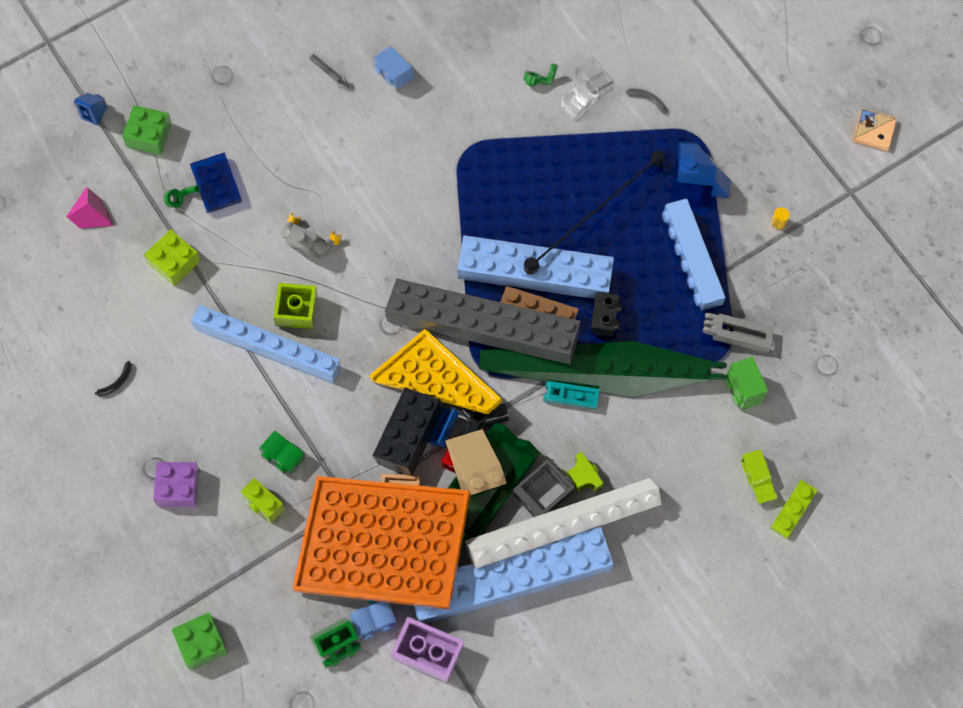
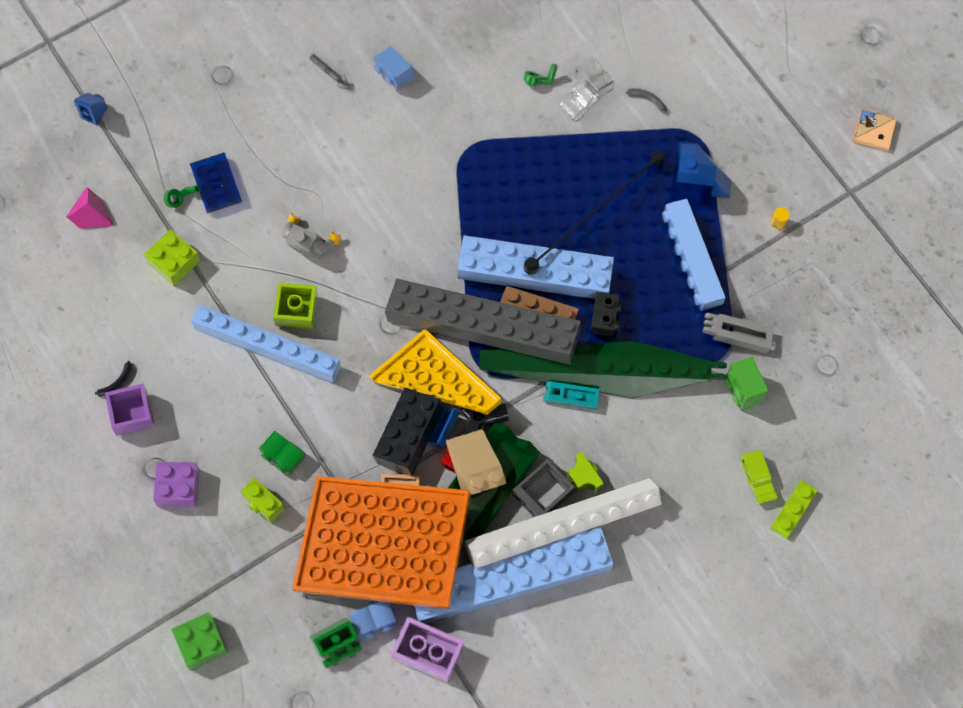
(129, 409): none -> medium lavender piece
(147, 129): bright green brick -> none

